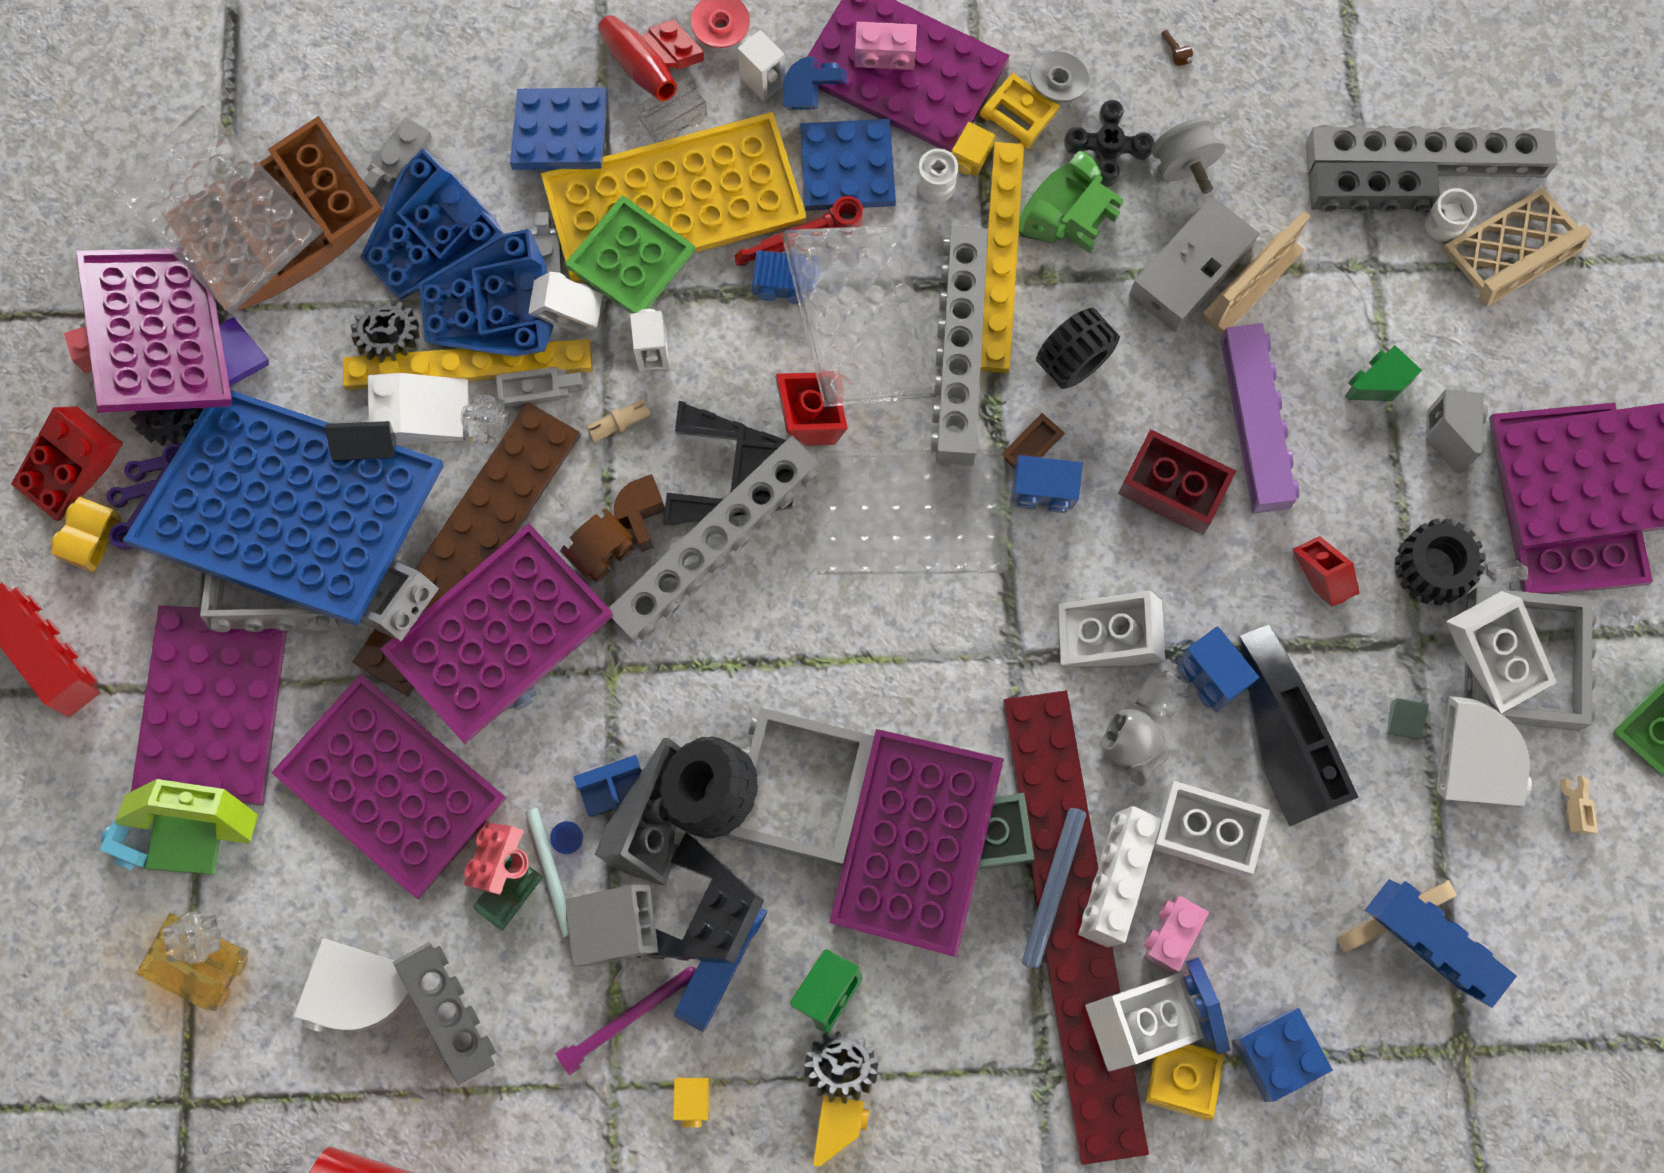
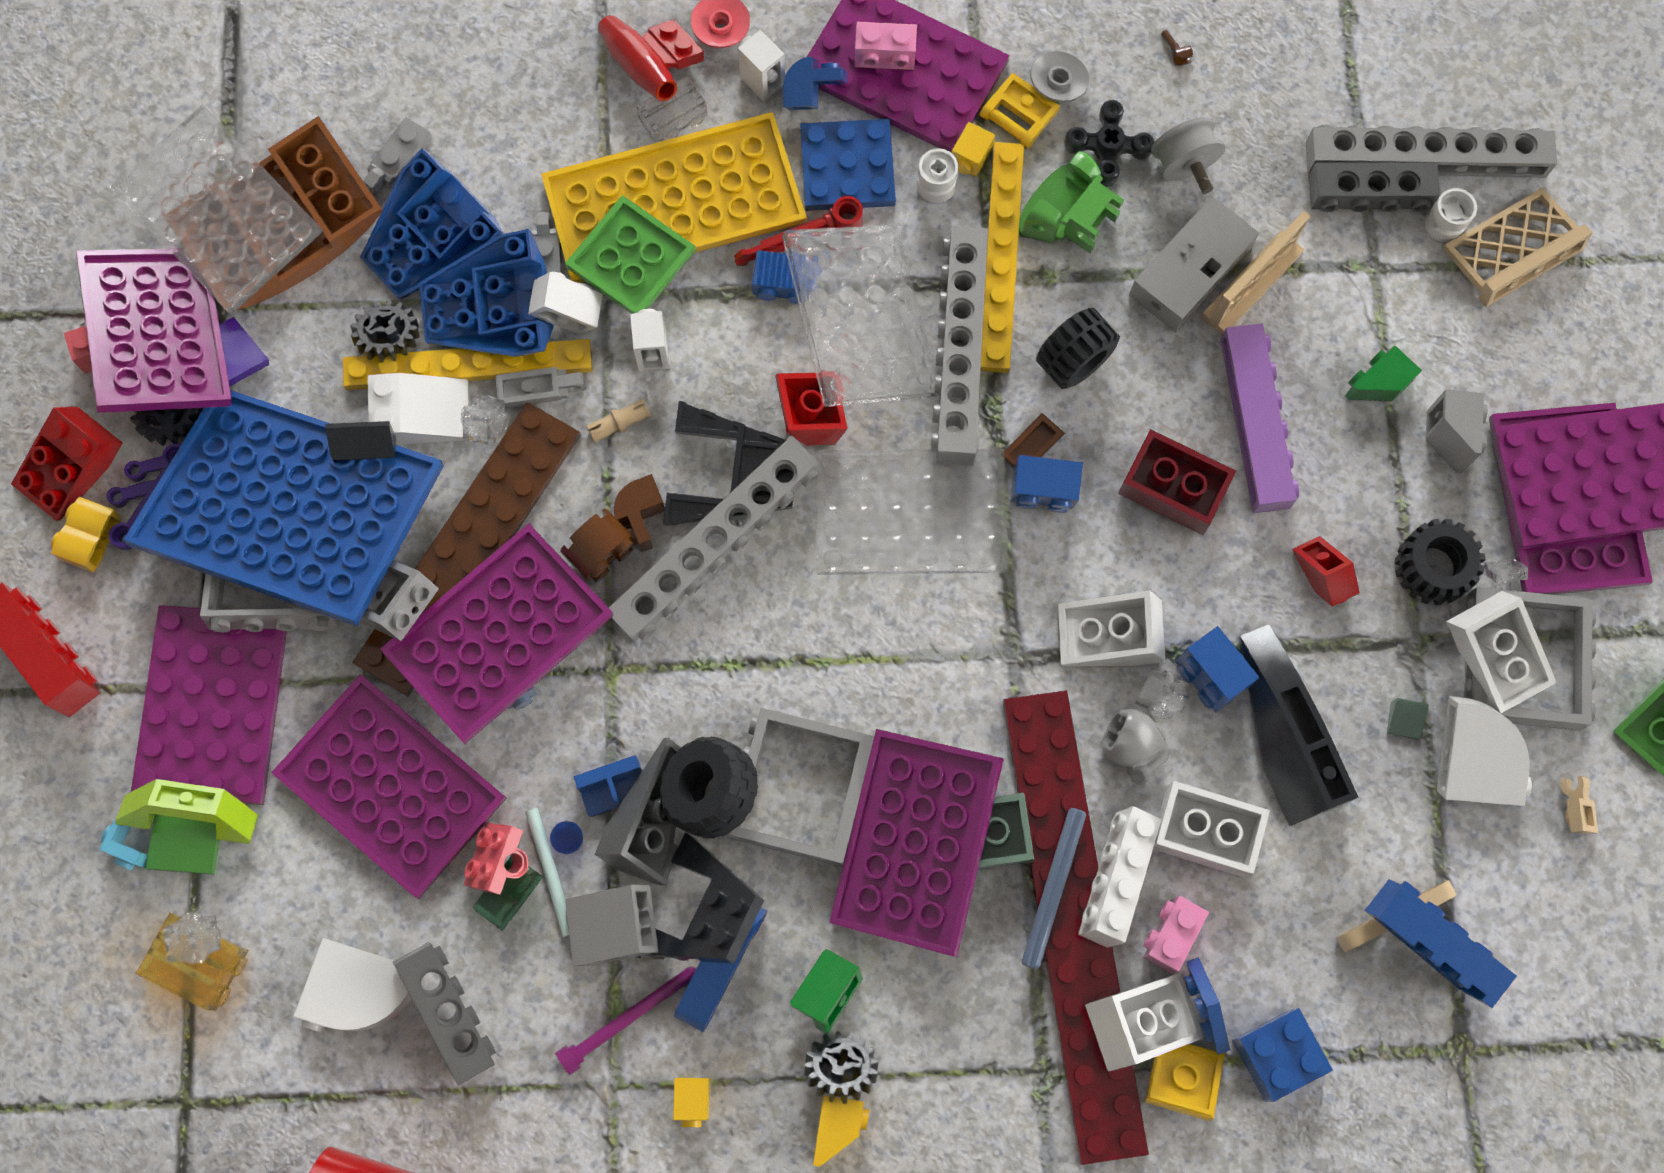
(559, 128): blue plate -> none

